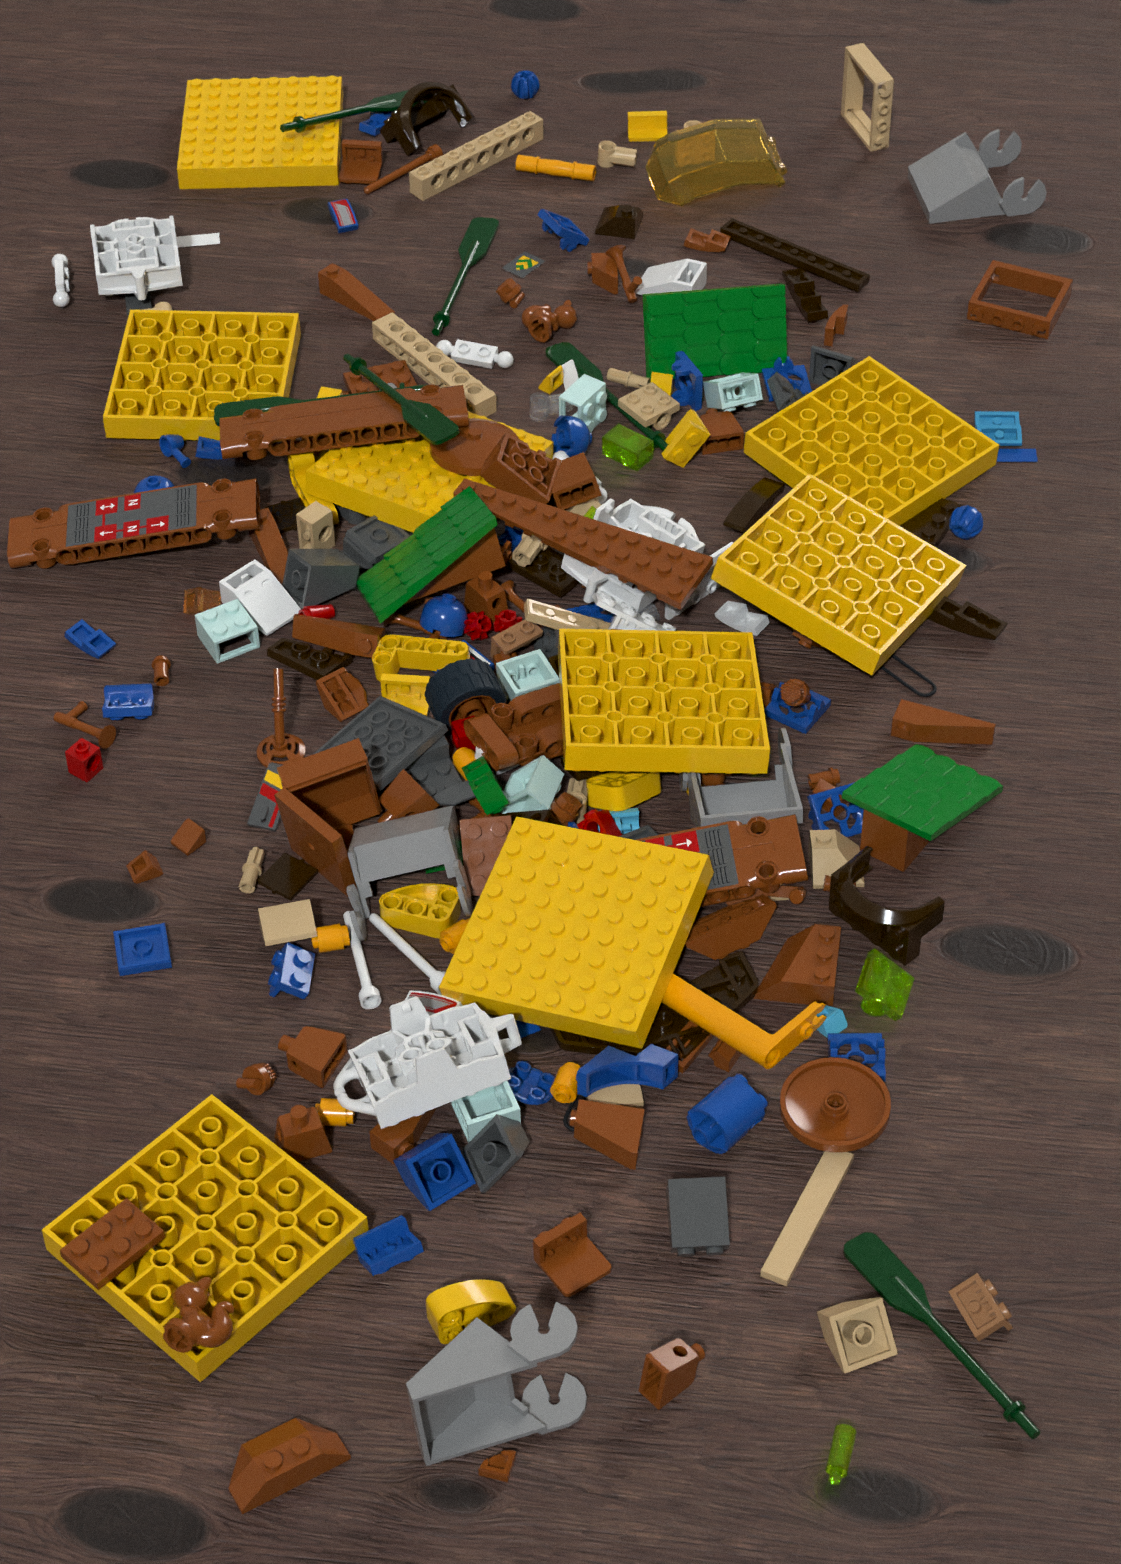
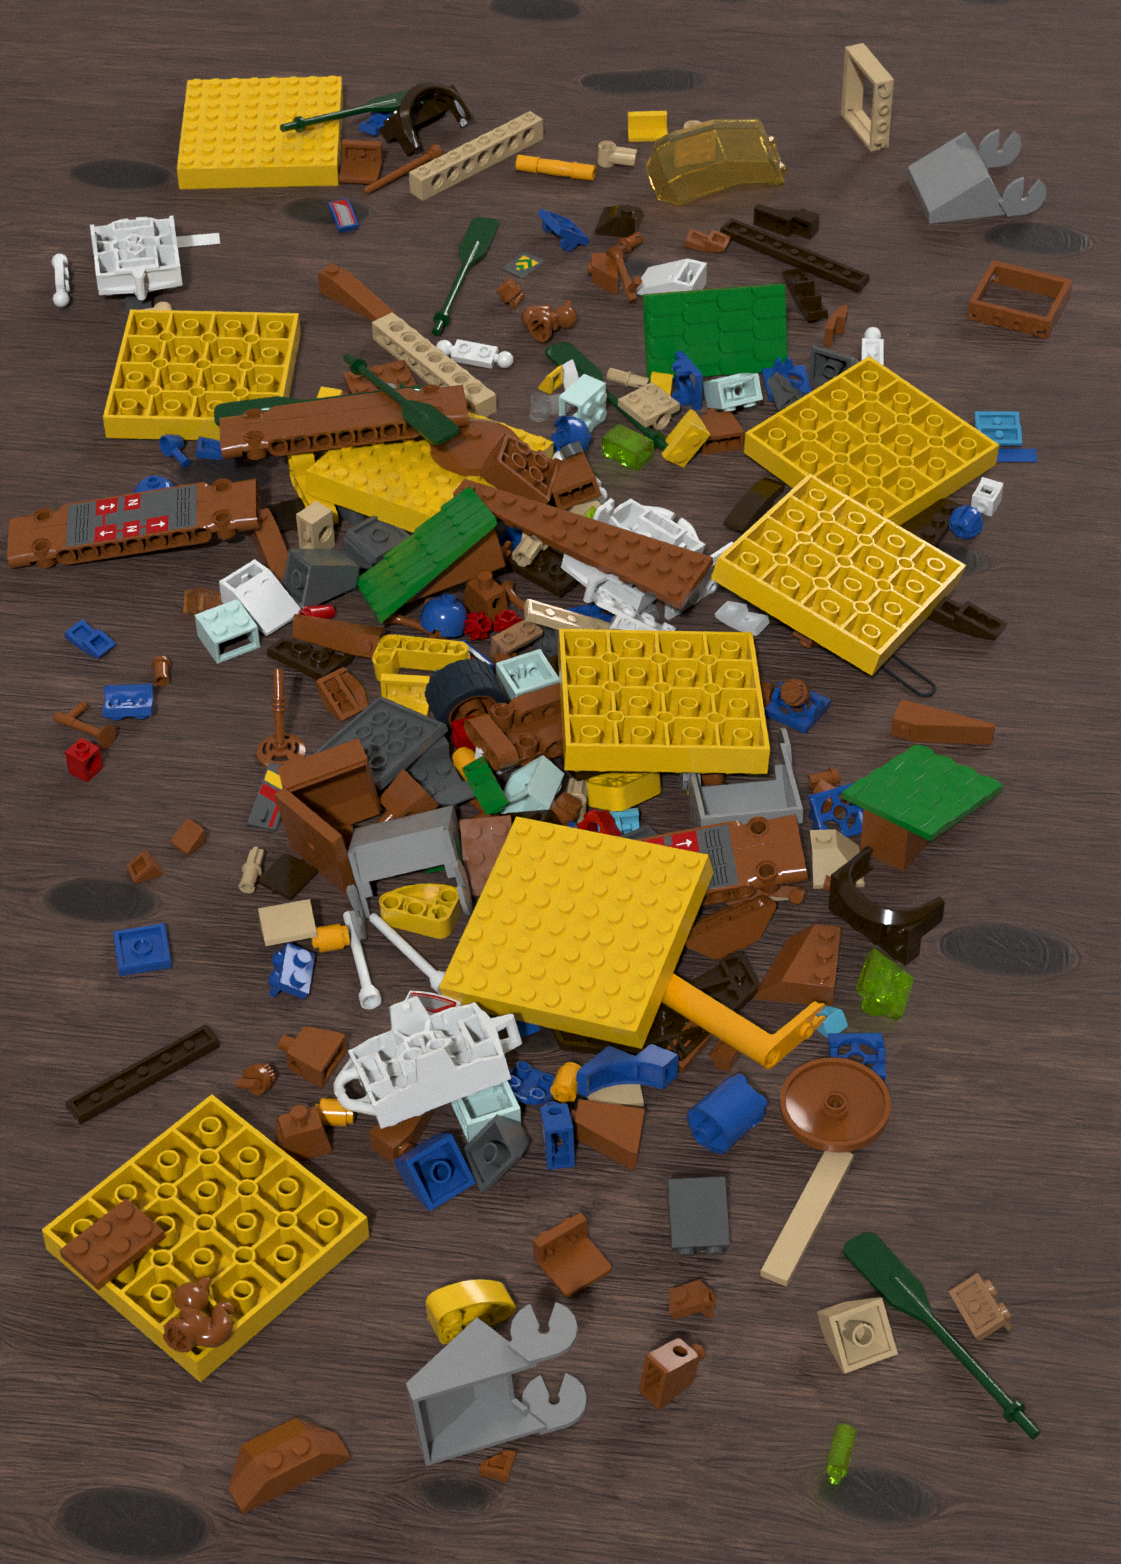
(142, 1074): none -> dark brown tile
(387, 1246): blue bracket -> none
(451, 936): light orange brick -> none
(525, 84): blue piece -> none
(557, 1123): none -> blue torso
(571, 450): none -> dark grey beam
(631, 241): none -> dark orange pin
(691, 1299): none -> dark orange bracket
(787, 221): none -> dark brown slope
(873, 345): none -> white plate
(985, 502): none -> white window

